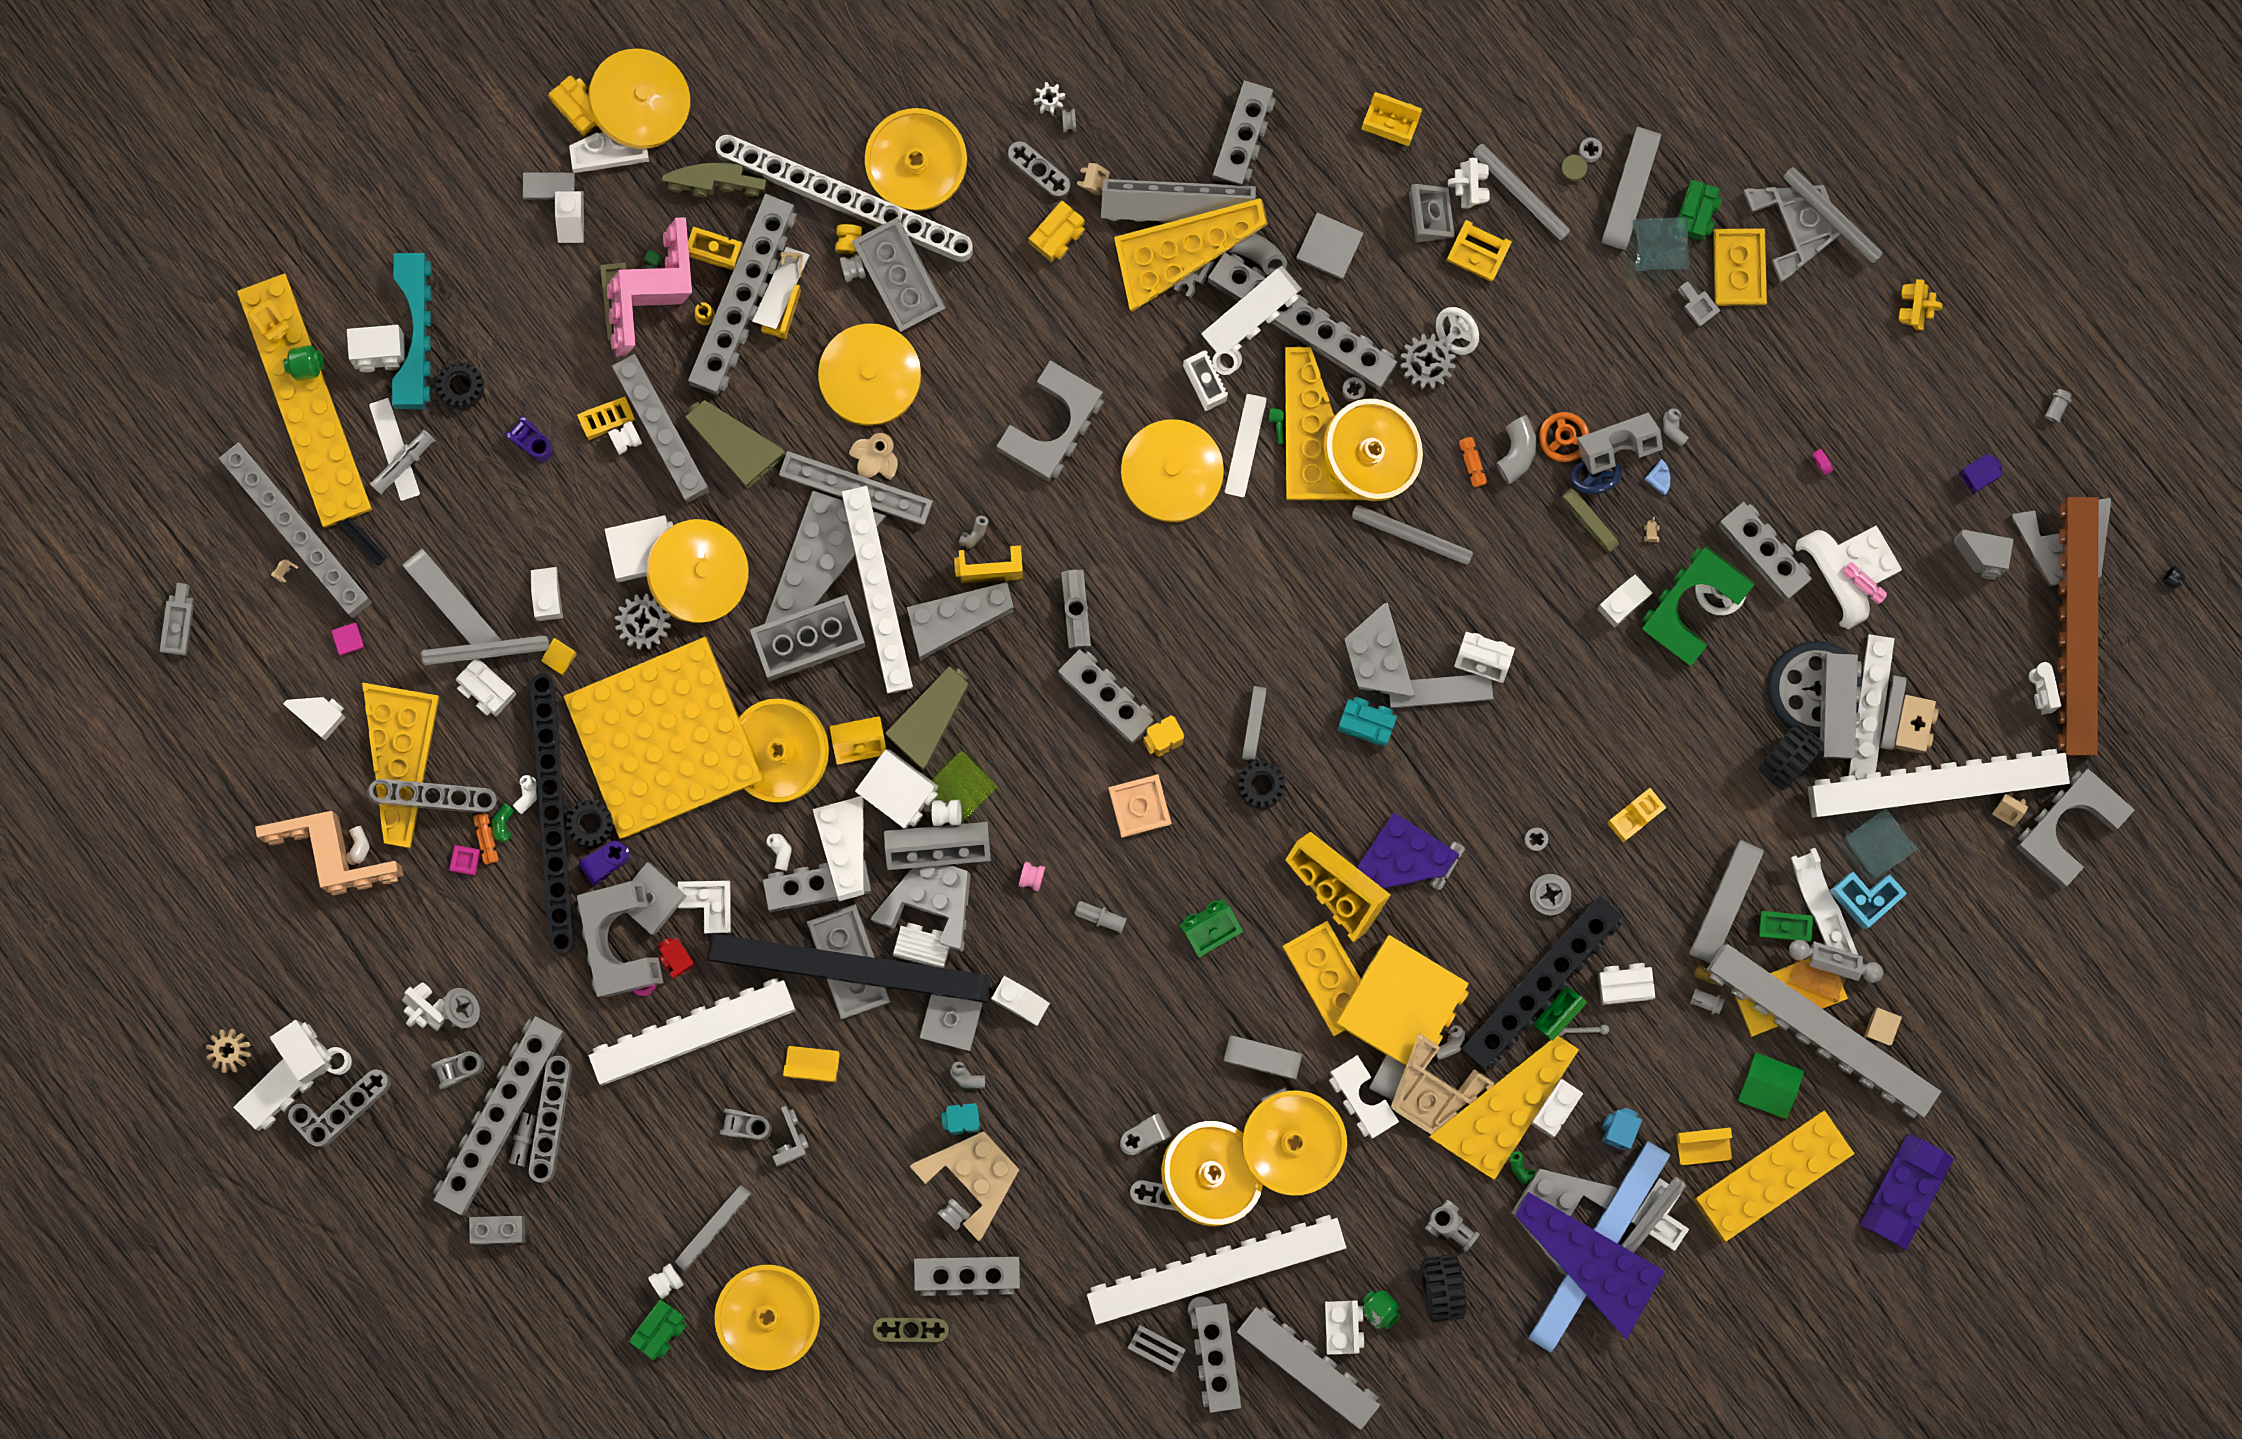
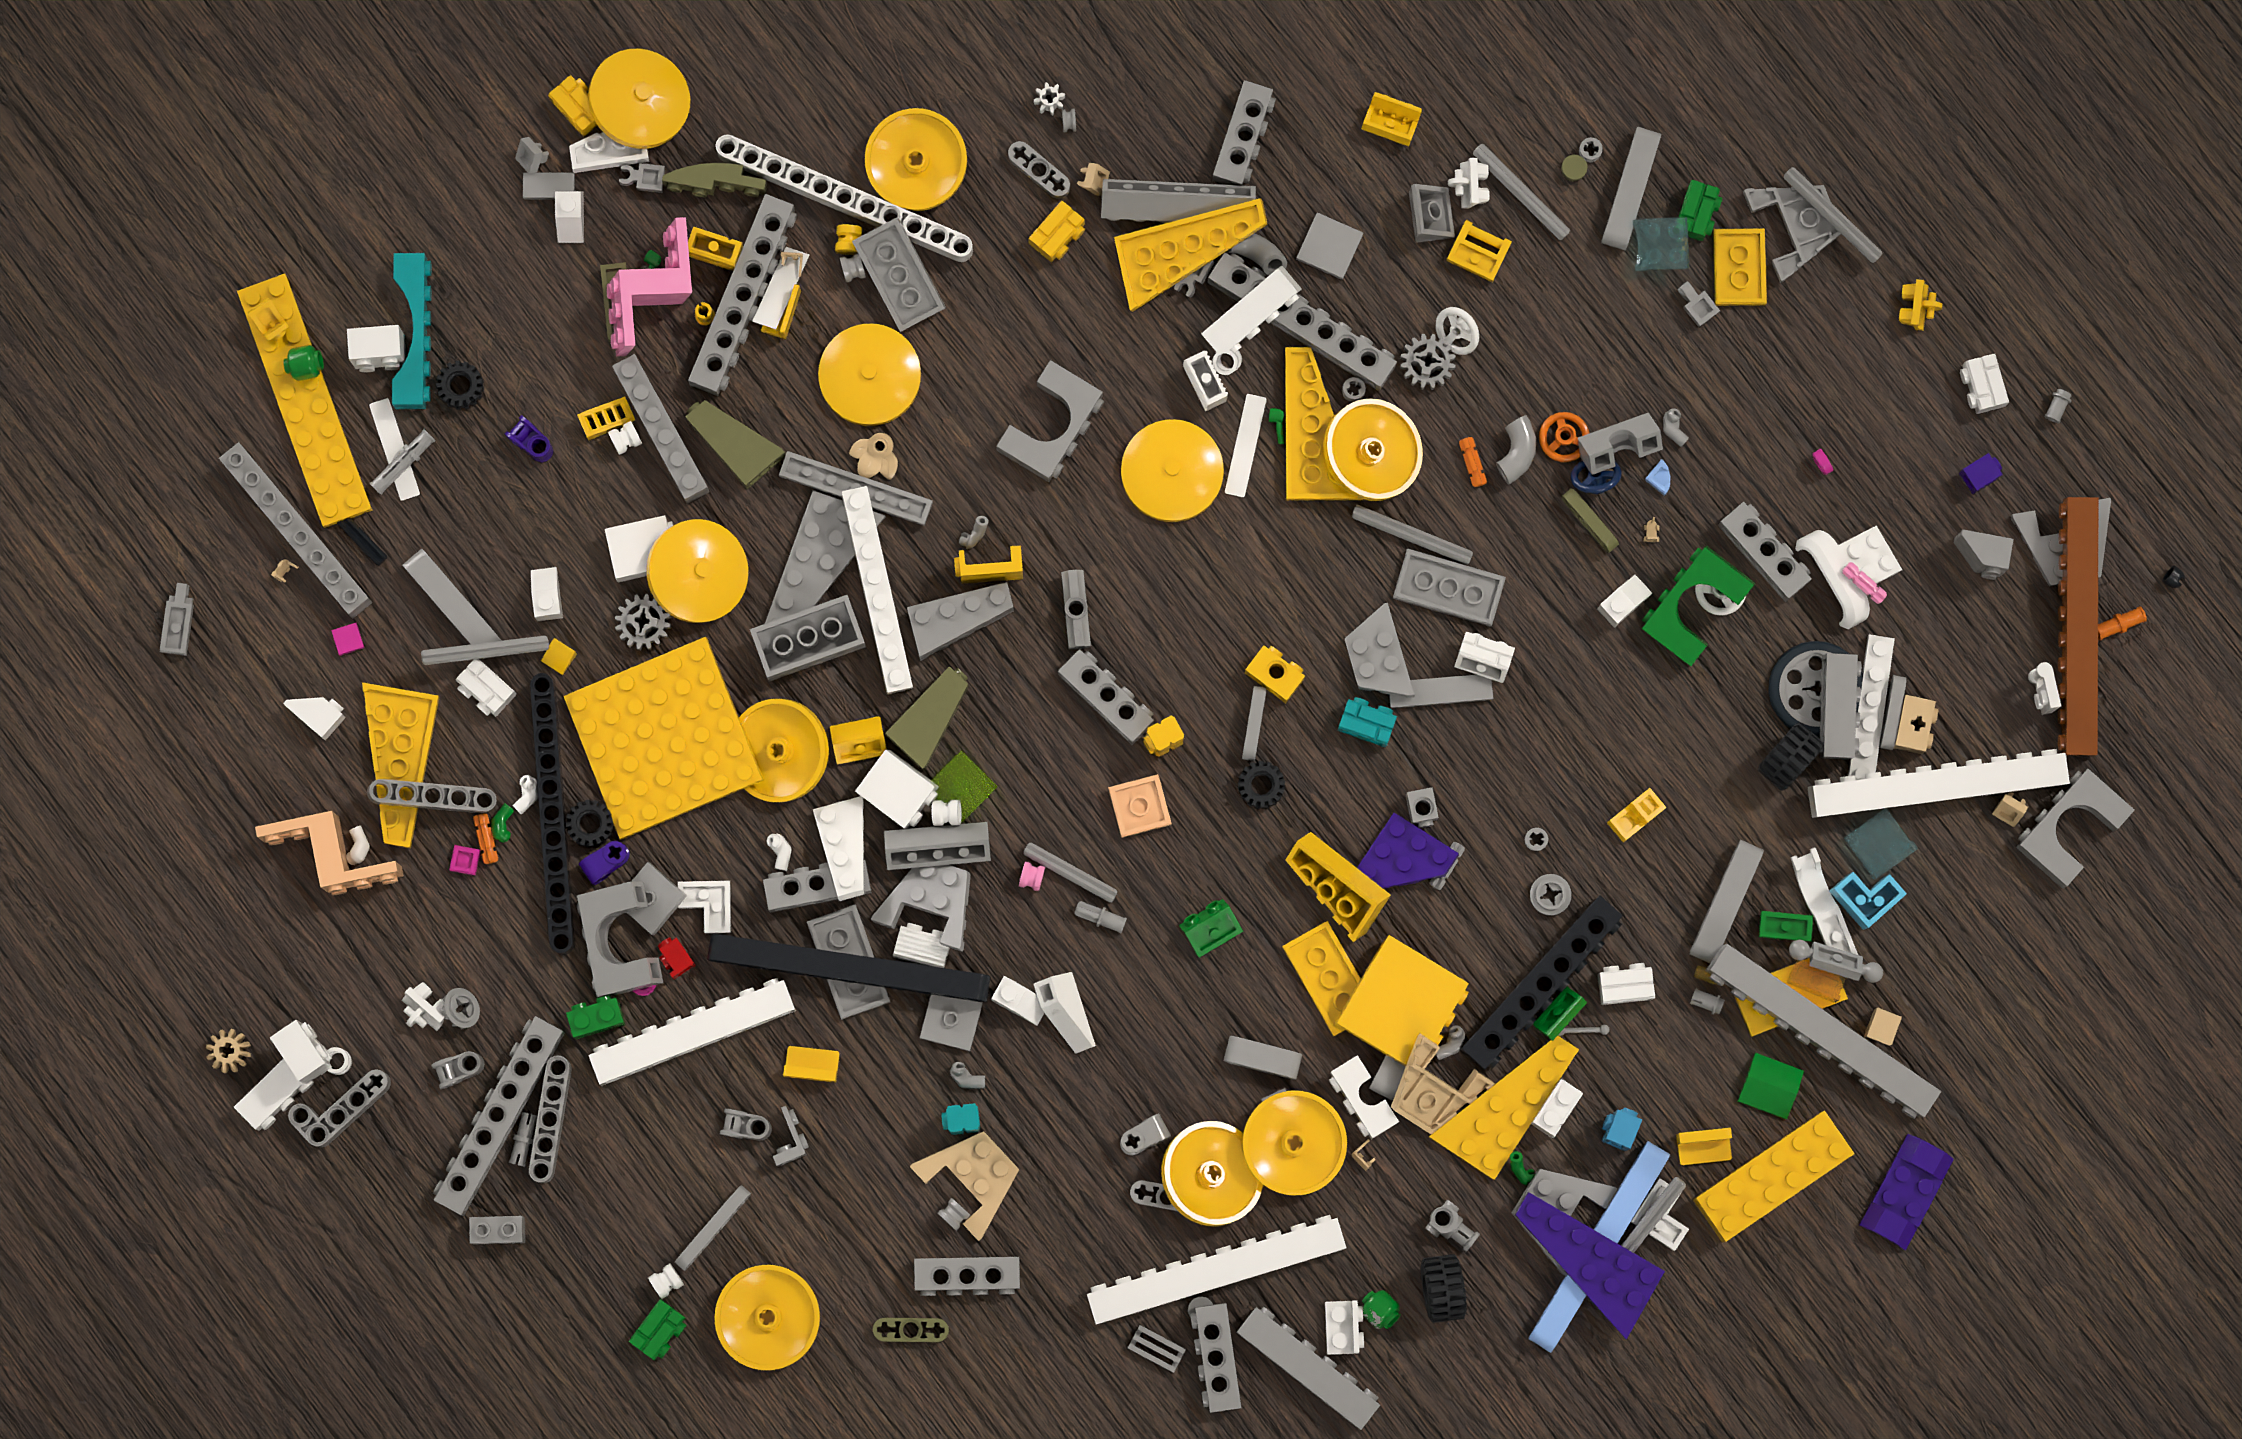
(530, 155): none -> light grey tile
(595, 1018): none -> green brick
(647, 177): none -> light grey plate
(1064, 1008): none -> white slope
(1070, 872): none -> light grey axle
(1259, 671): none -> yellow brick
(1358, 1157): none -> tan piece
(1425, 796): none -> light grey brick
(1449, 587): none -> light grey tile
(1984, 383): none -> white brick
(2121, 623): none -> orange pin

